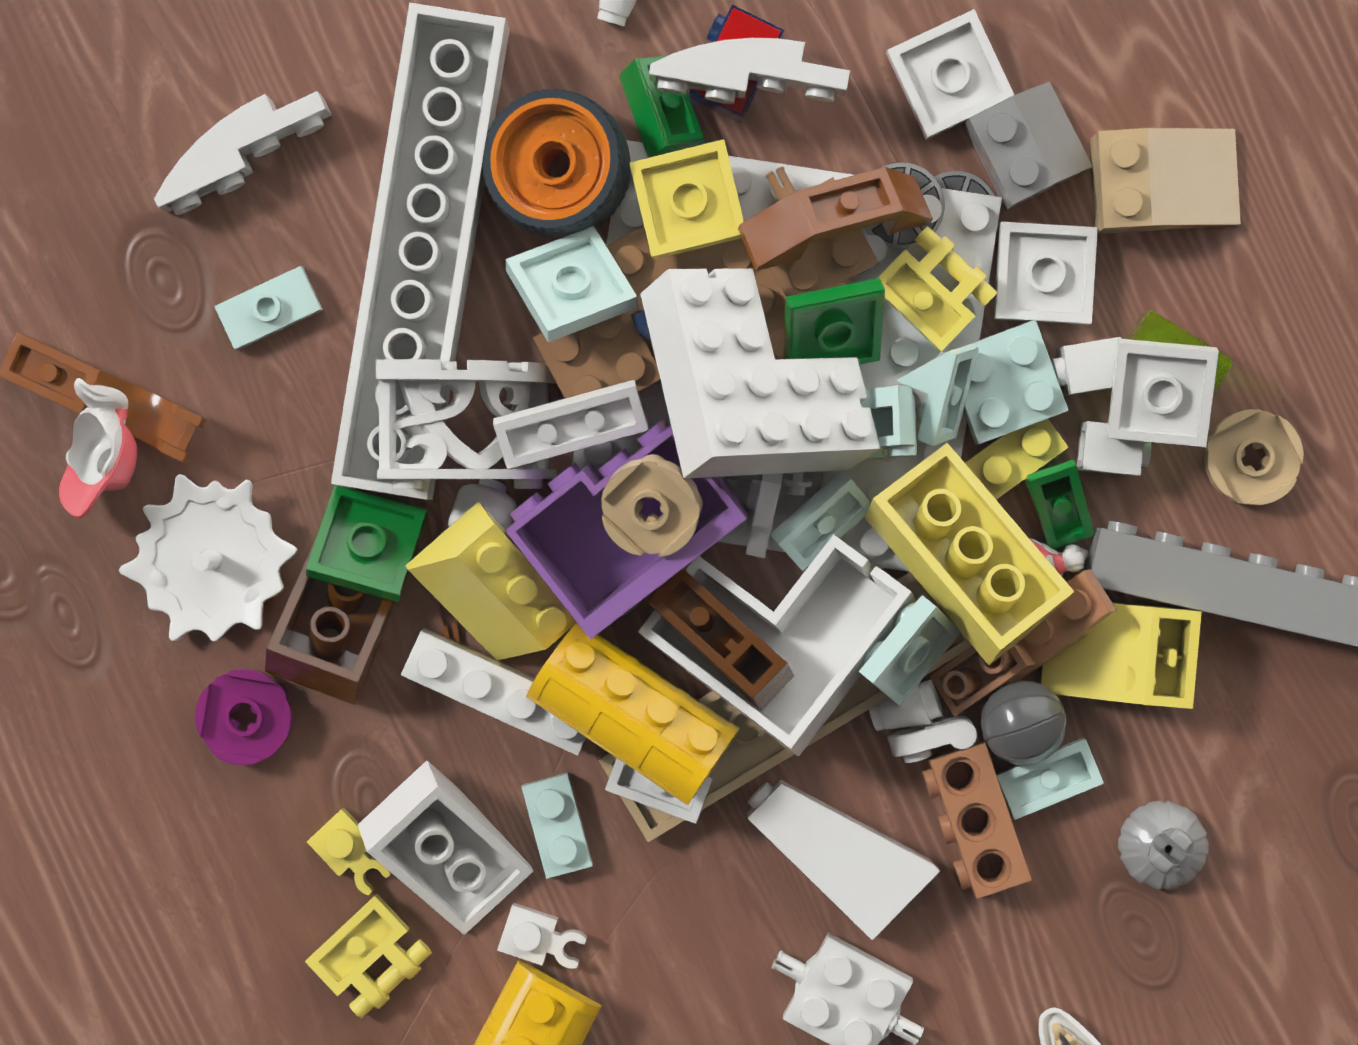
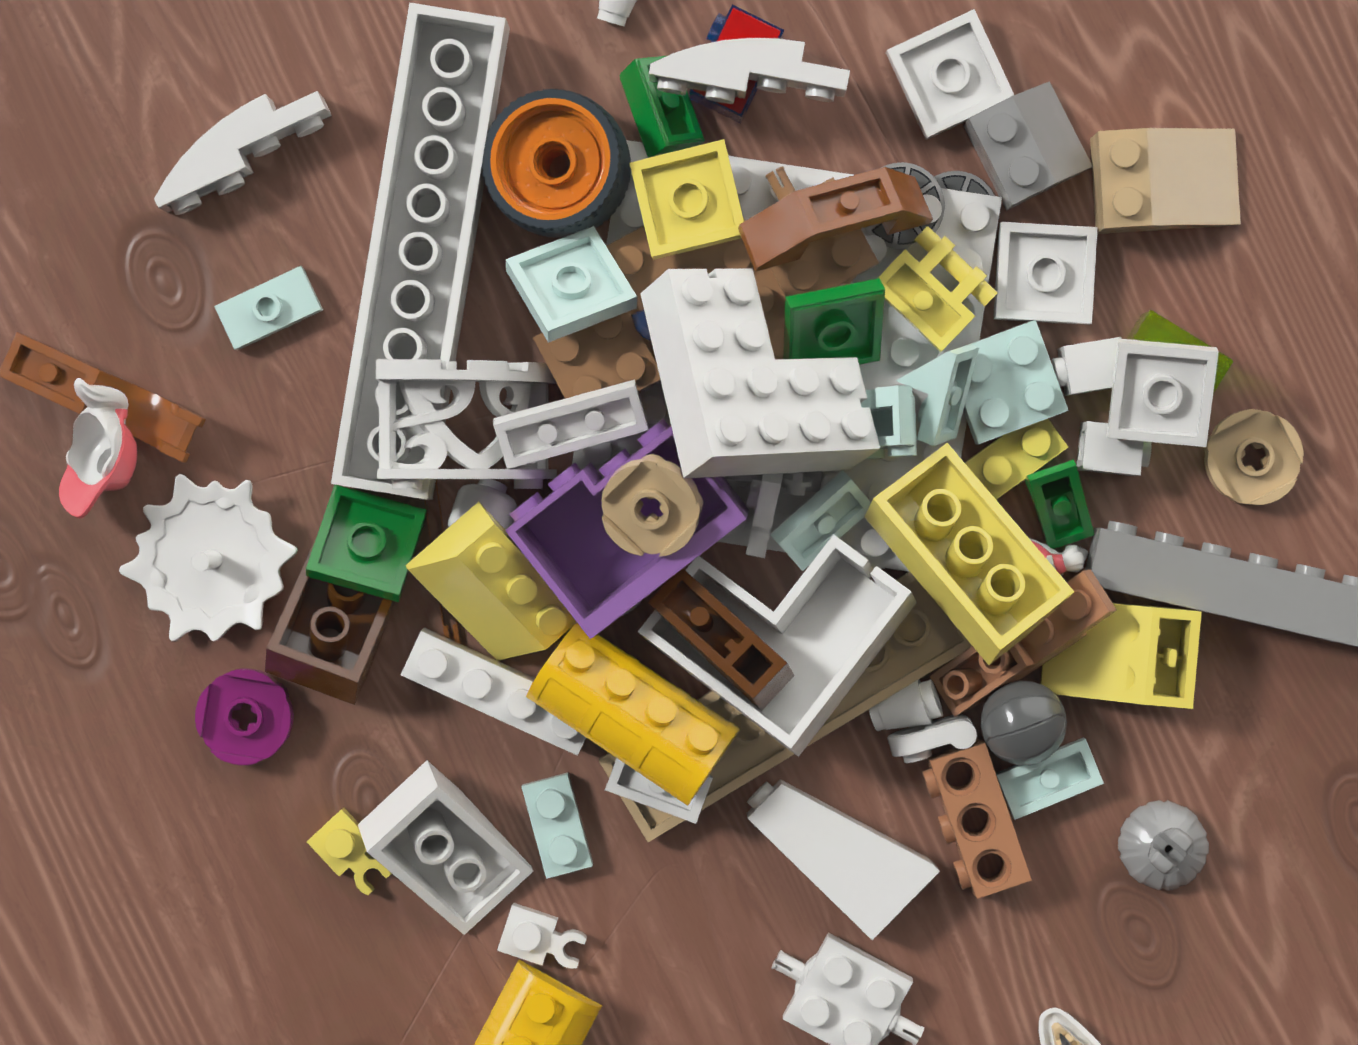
(358, 945): light yellow plate -> none
(909, 650): light aqua plate -> none

